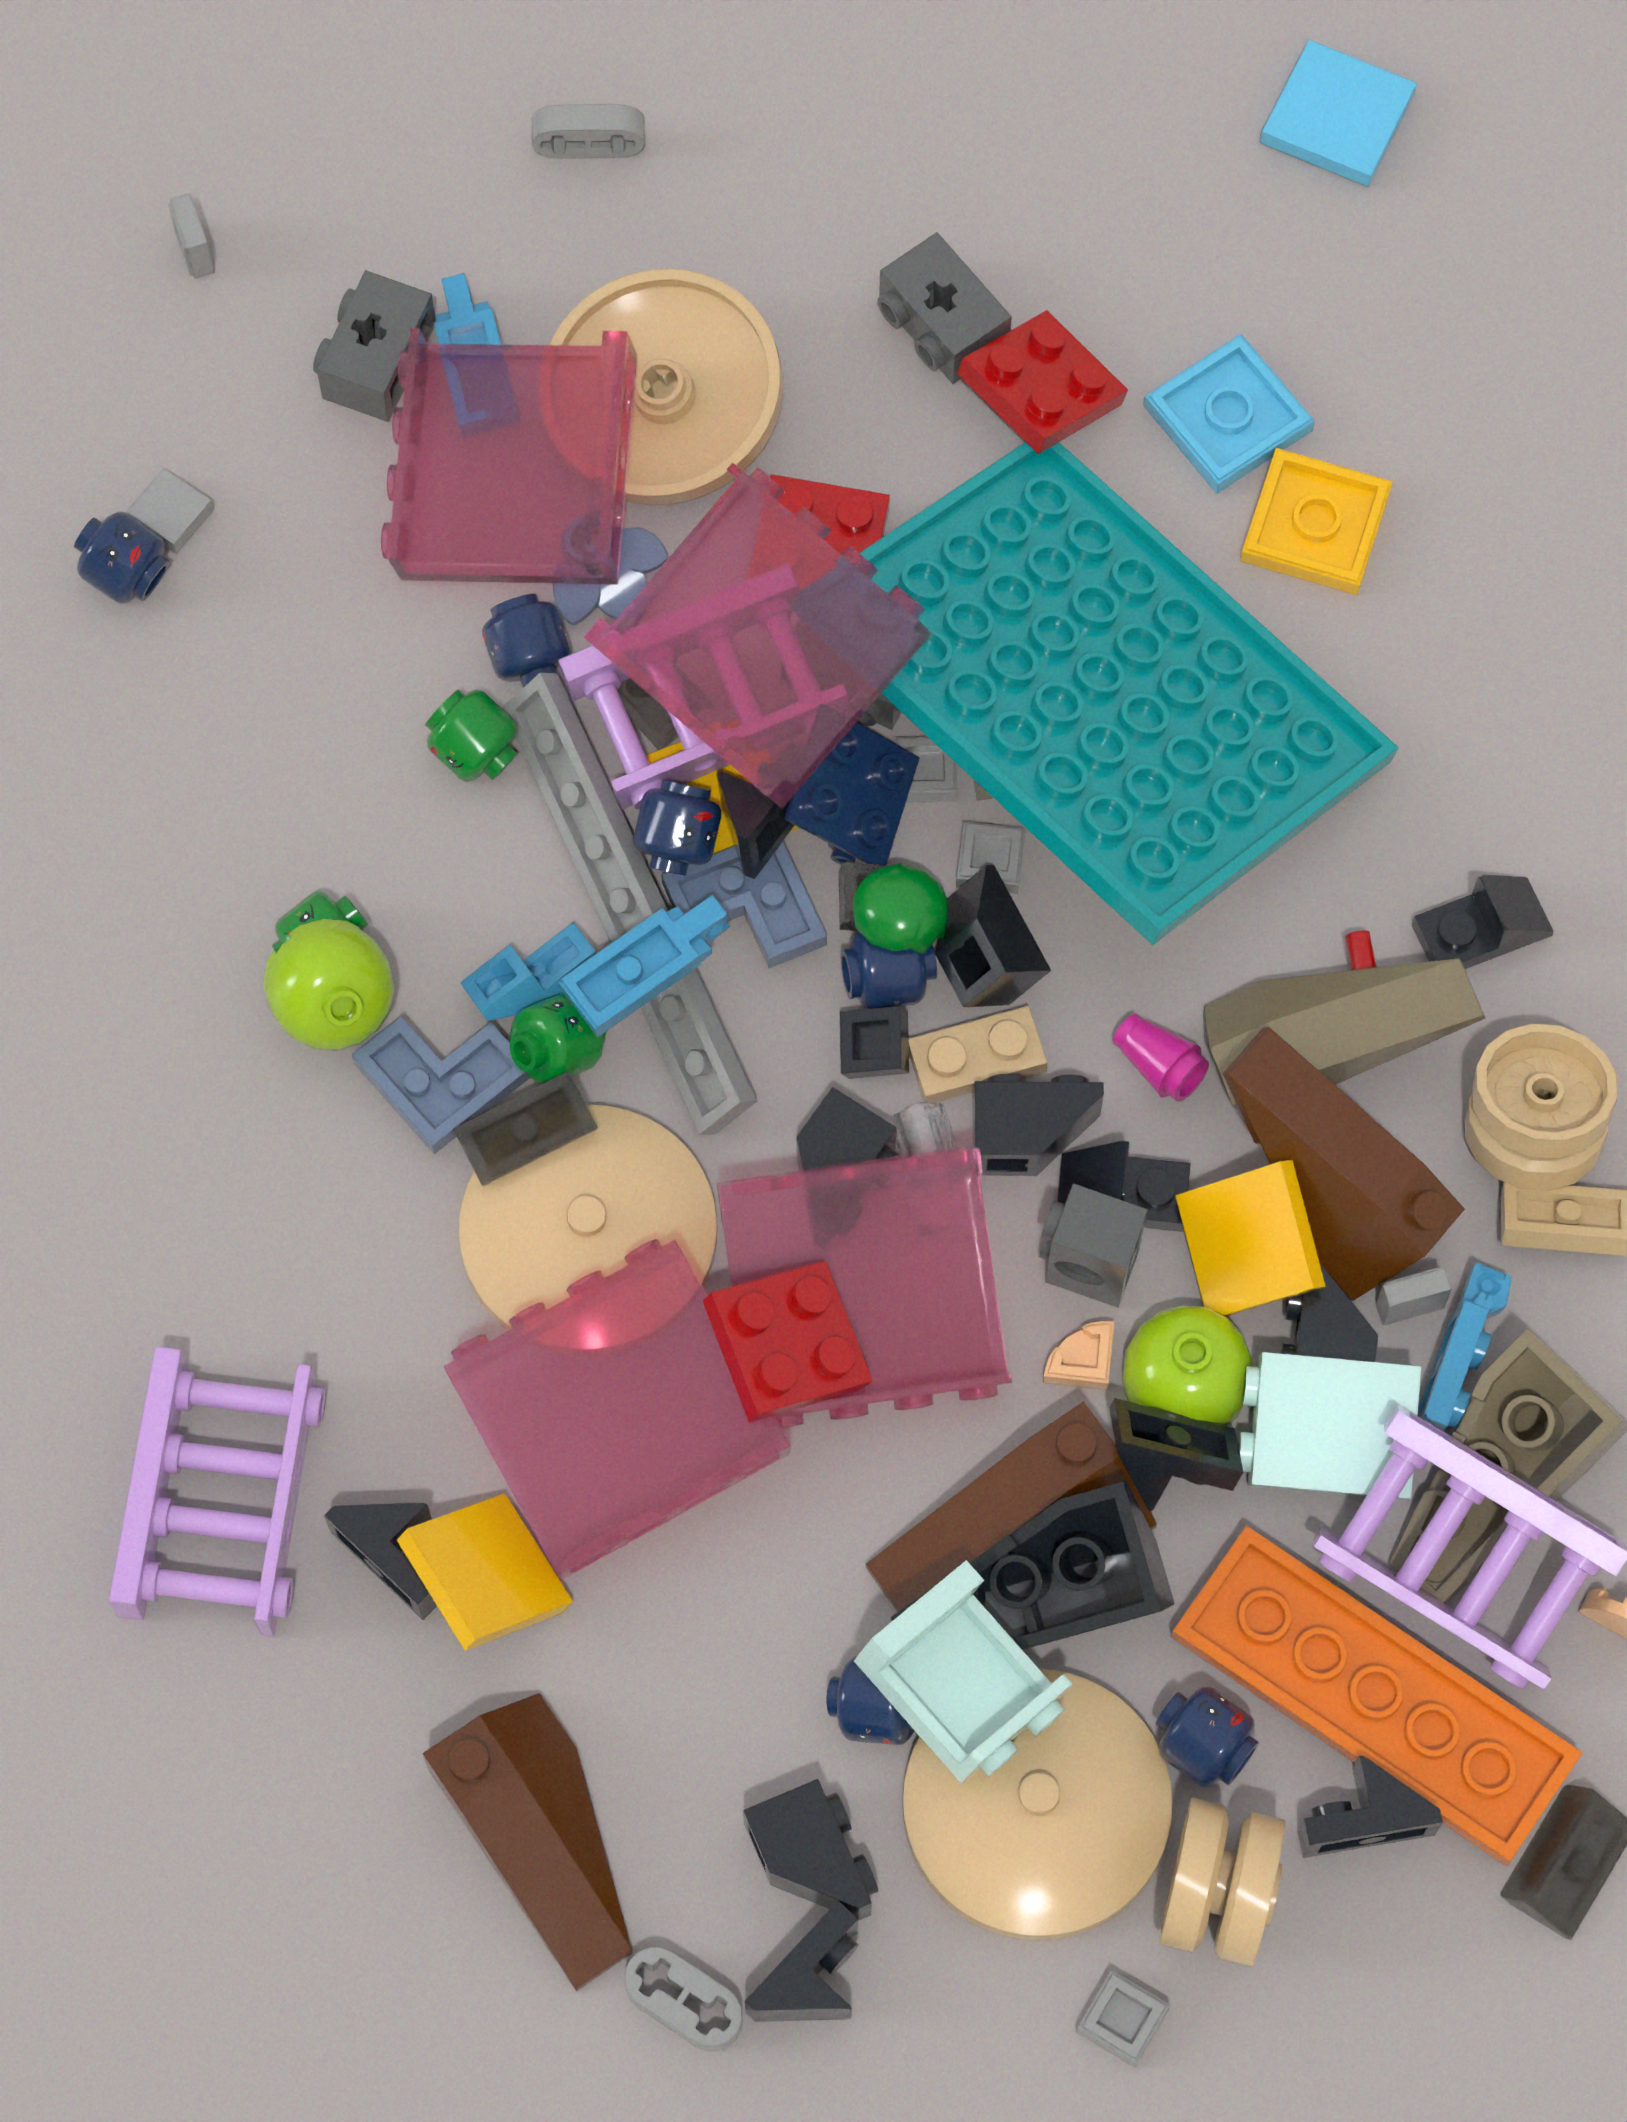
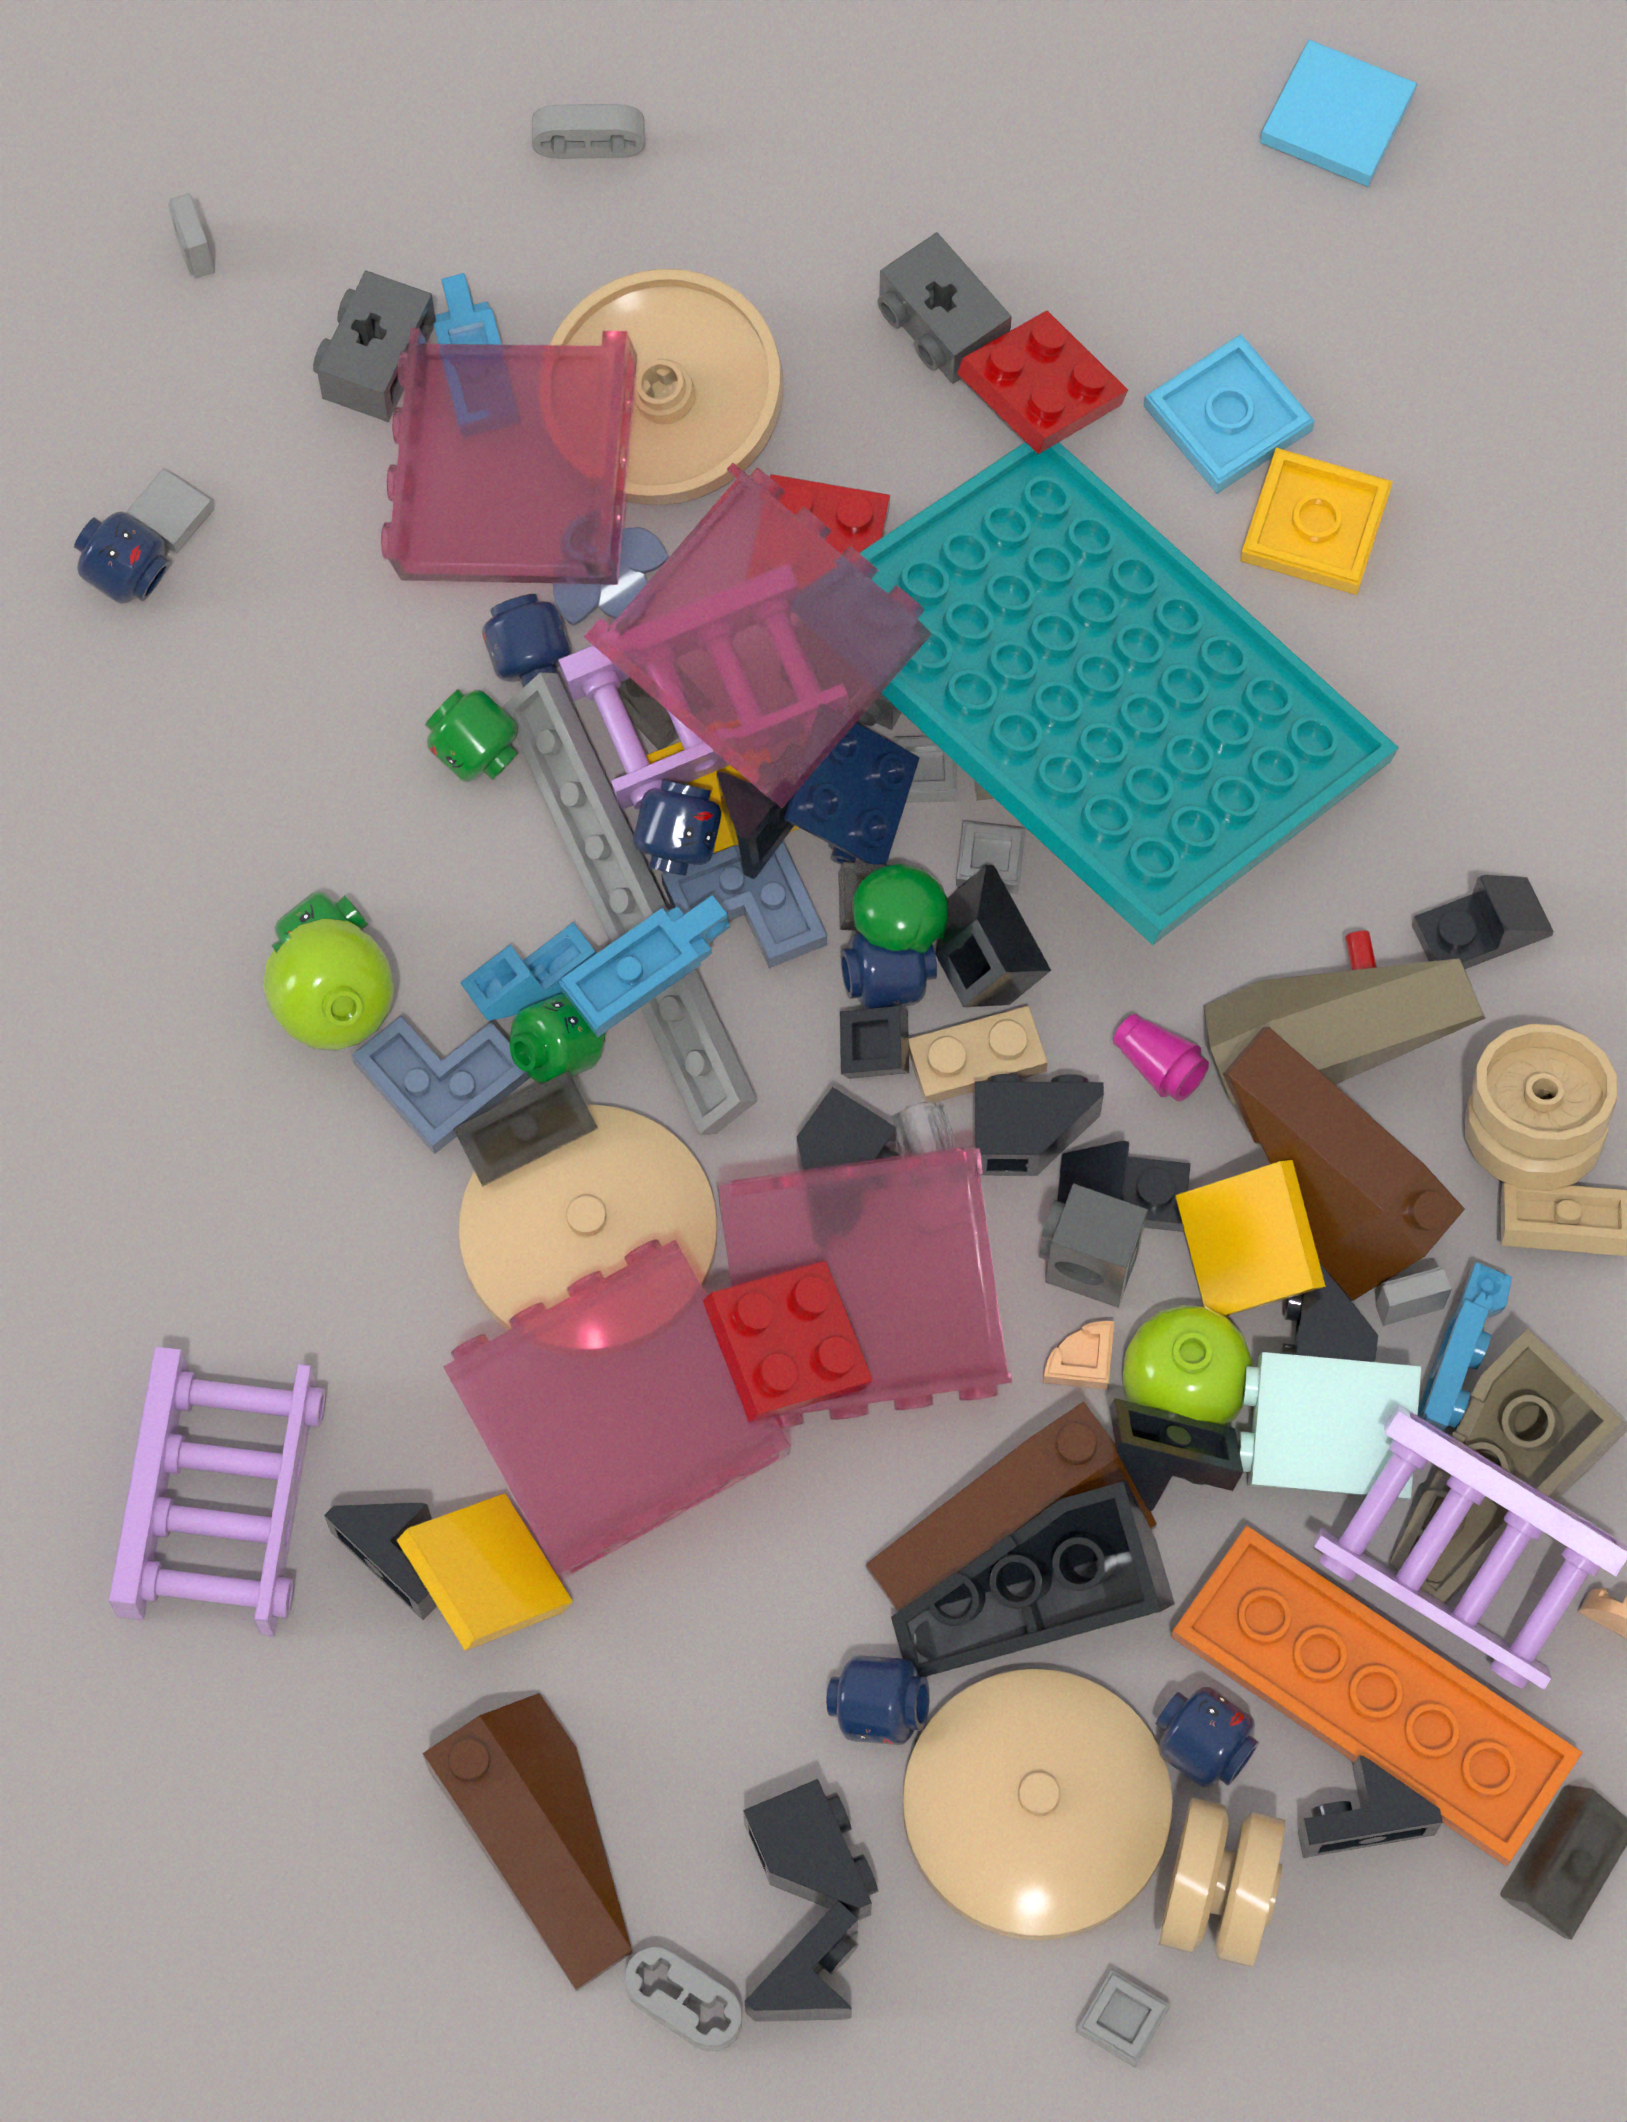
(961, 1677): light aqua panel -> none

